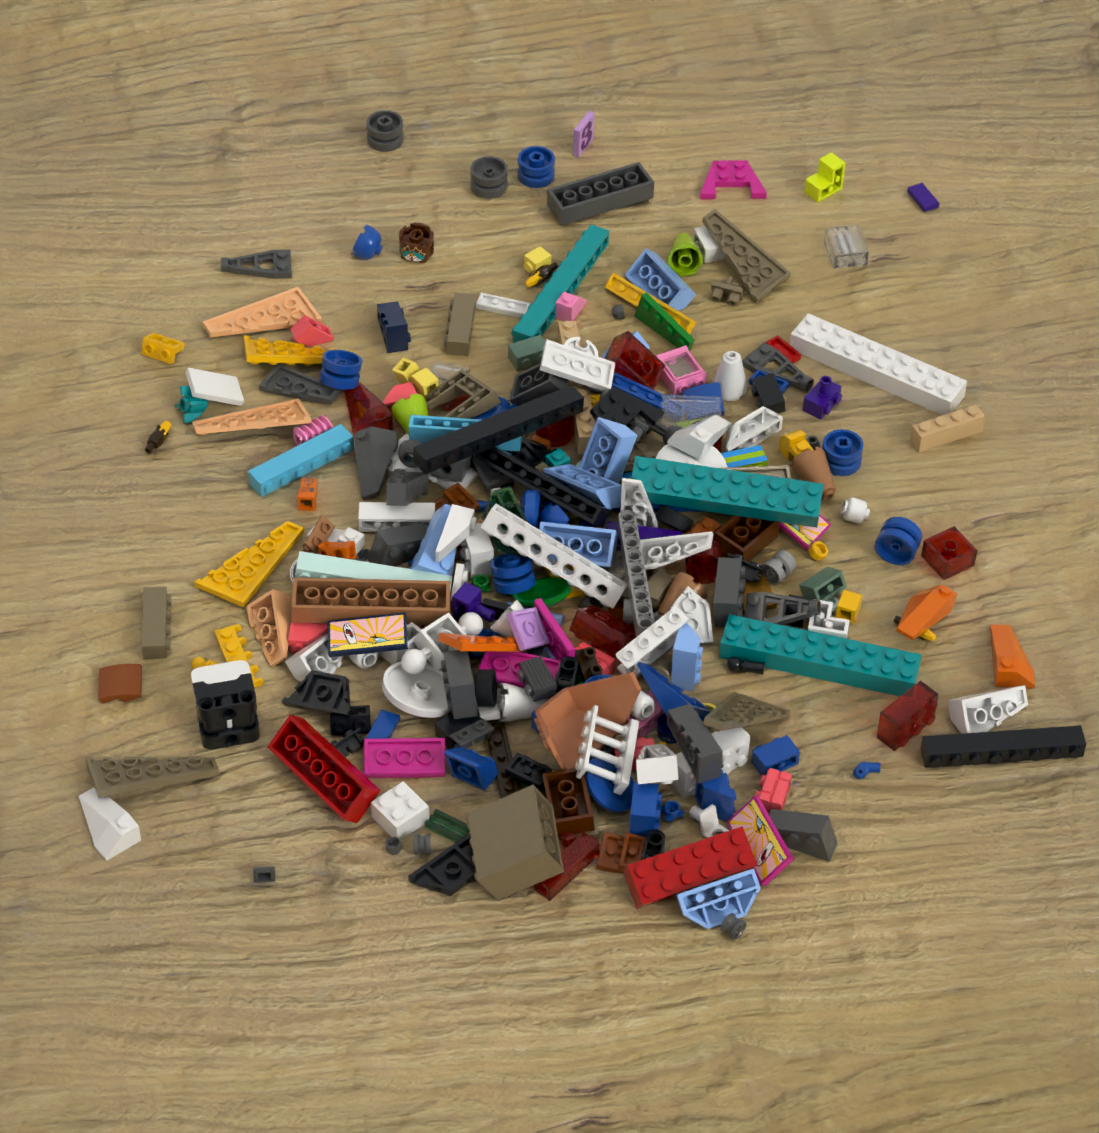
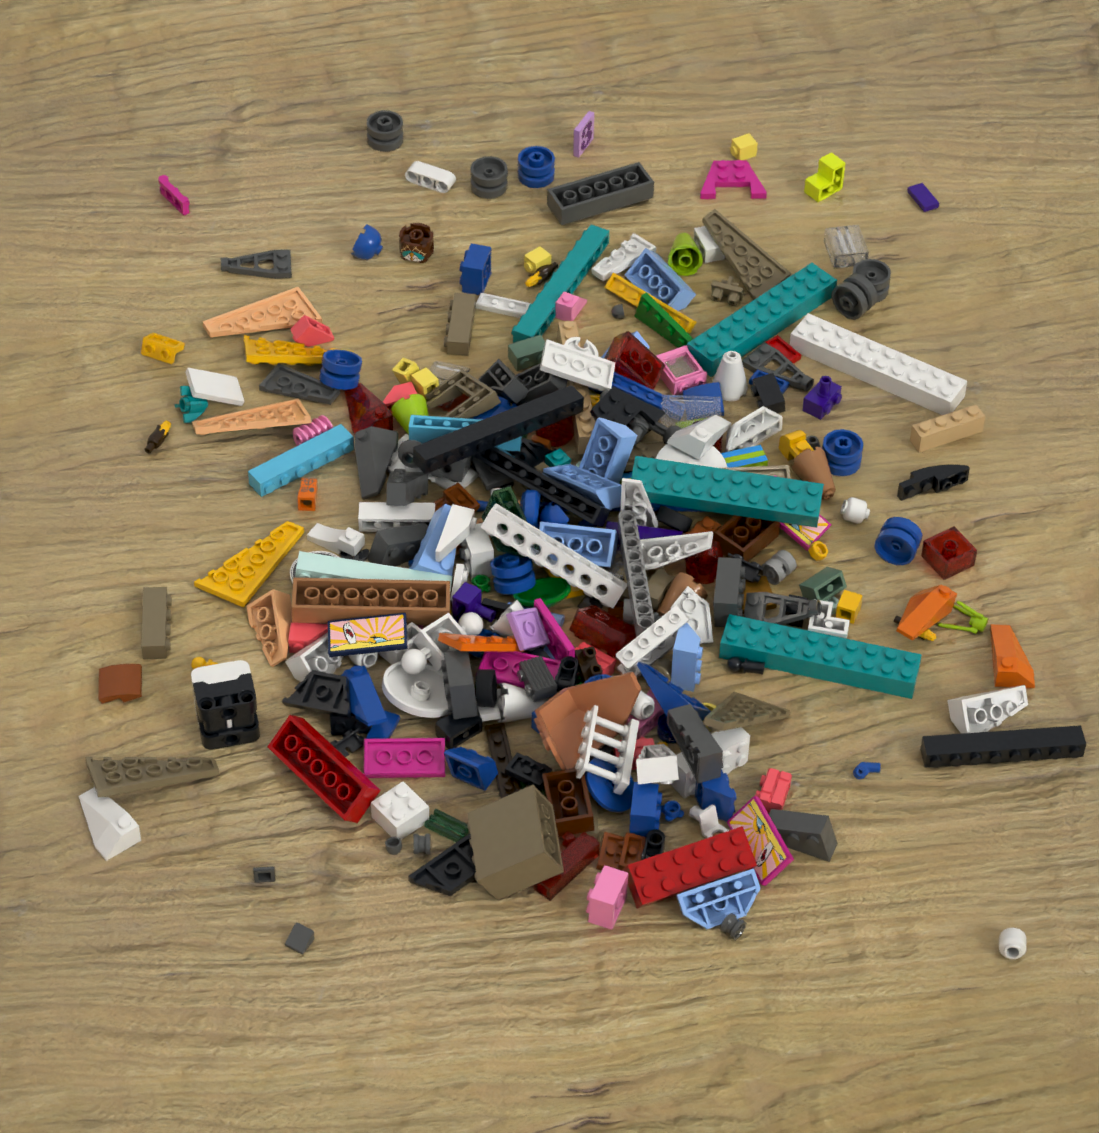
(173, 195): none -> dark pink plate
(232, 650): yellow hinge -> none
(300, 938): none -> dark grey slope
(320, 533): medium nougat hinge -> none
(338, 549): orange leg -> none
(363, 697): none -> blue wedge
(393, 327): dark blue wedge -> none
(430, 177): none -> white beam
(475, 269): none -> blue brick
(475, 732): dark grey hinge -> none
(504, 382): none -> dark grey wedge
(607, 897): none -> bright pink brick
(622, 258): none -> white wing
(744, 147): none -> light yellow brick
(763, 317): none -> teal brick
(778, 755): blue brick -> none
(854, 296): none -> dark grey wheel
(877, 273): none -> dark grey wheel
(907, 716): clear red brick -> none
(936, 477): none -> black slope
(977, 620): none -> lime plant
(1012, 943): none -> white head

